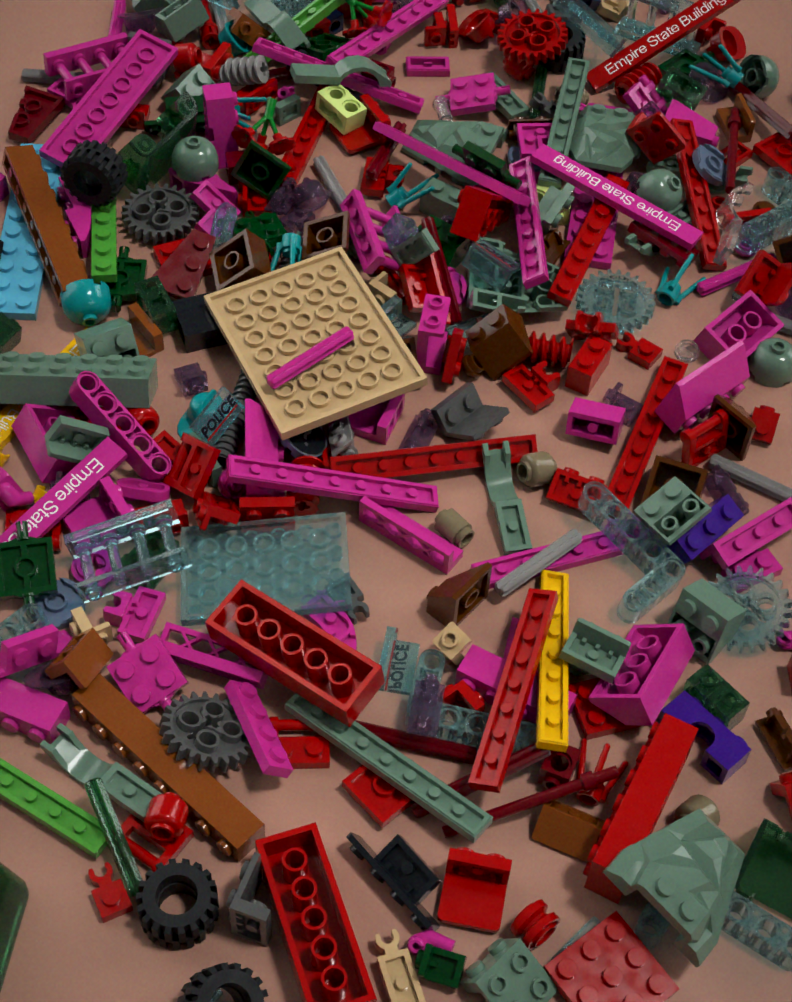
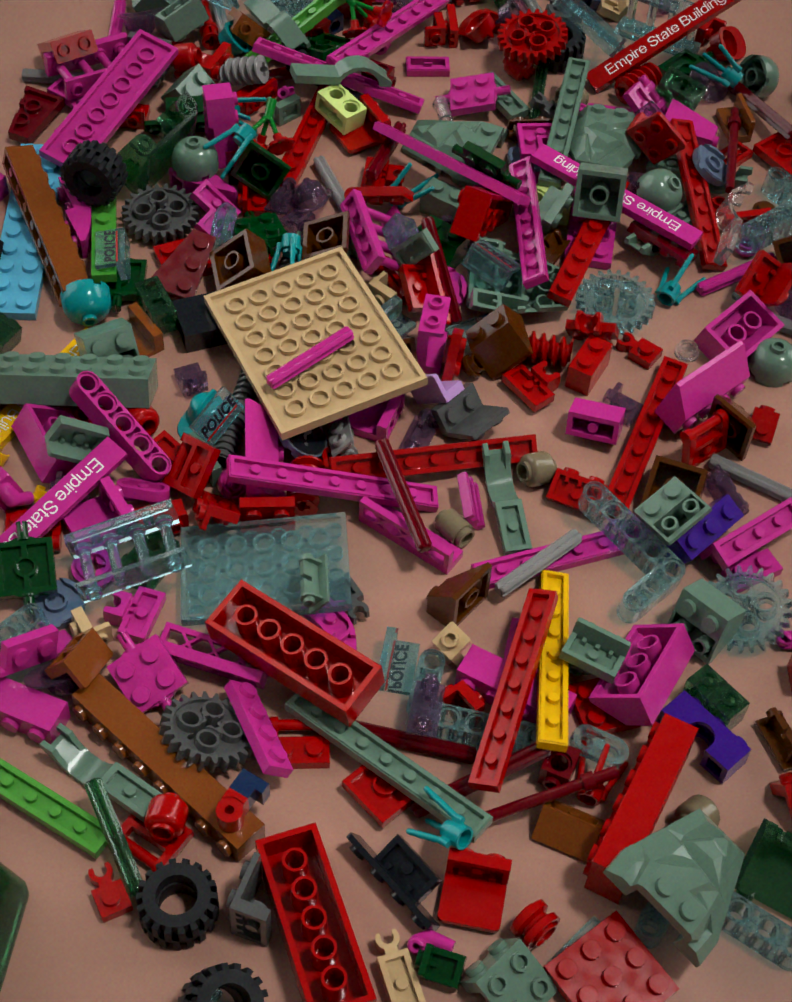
(70, 46): none -> red panel
(113, 250): none -> clear light blue panel
(239, 799): none -> leg
(242, 138): none -> teal plant
(316, 589): none -> sand green hinge
(377, 195): none -> red plate
(403, 495): none -> dark red axle
(437, 390): none -> lavender panel
(452, 831): none -> teal plant
(470, 501): none -> dark pink tile
(595, 742): none -> clear light blue plate
(600, 192): none -> sand green slope

